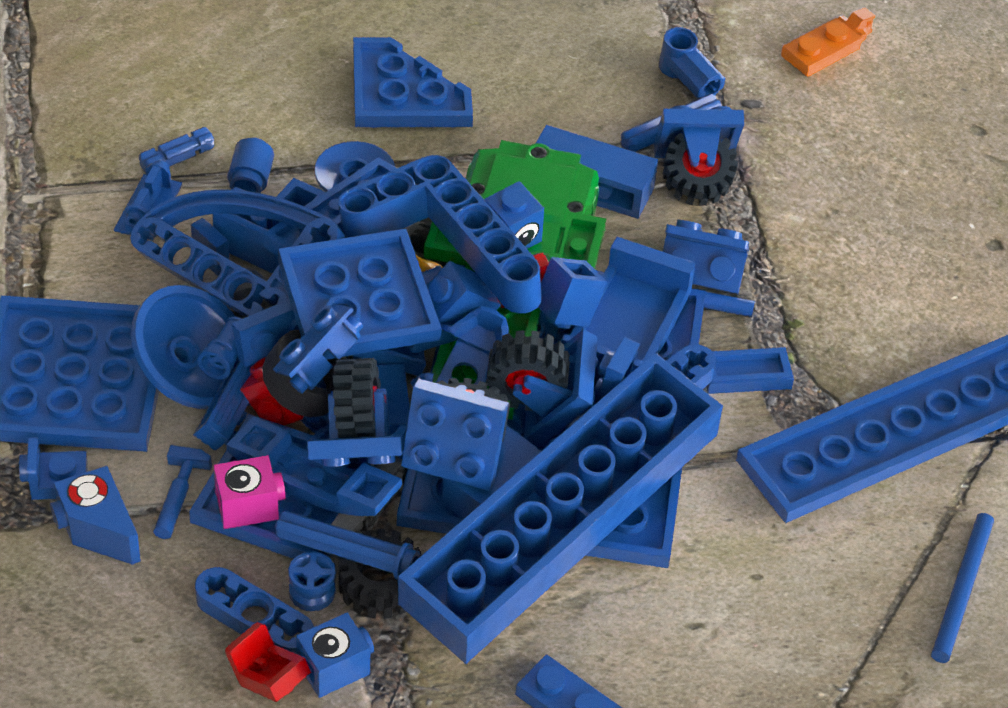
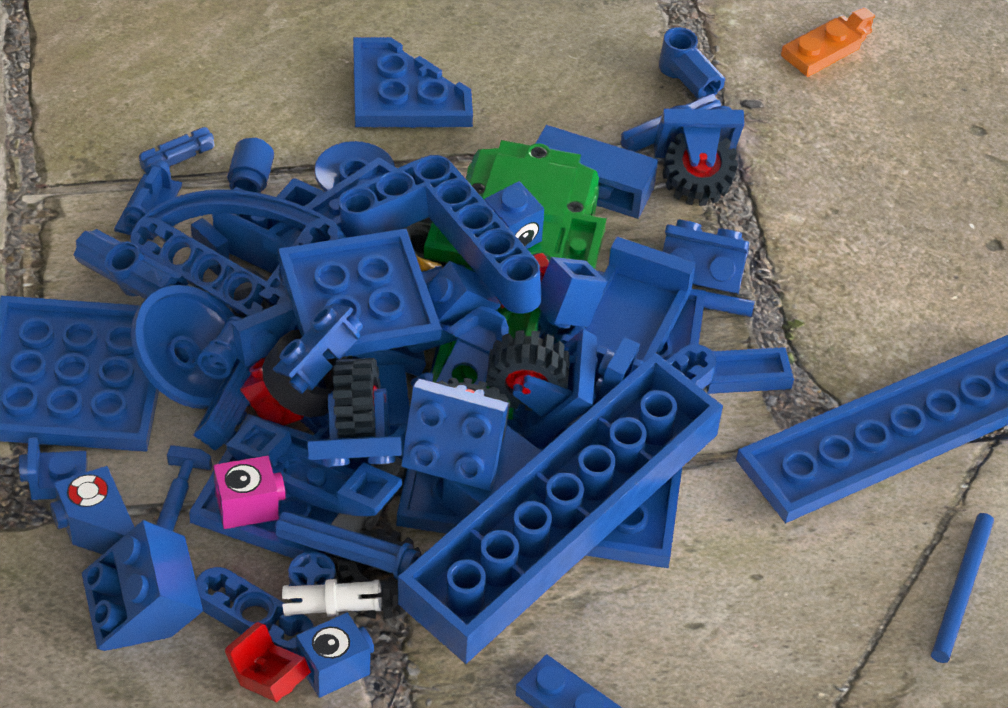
(124, 264): none -> blue piece
(141, 588): none -> blue slope
(332, 598): none -> white pin

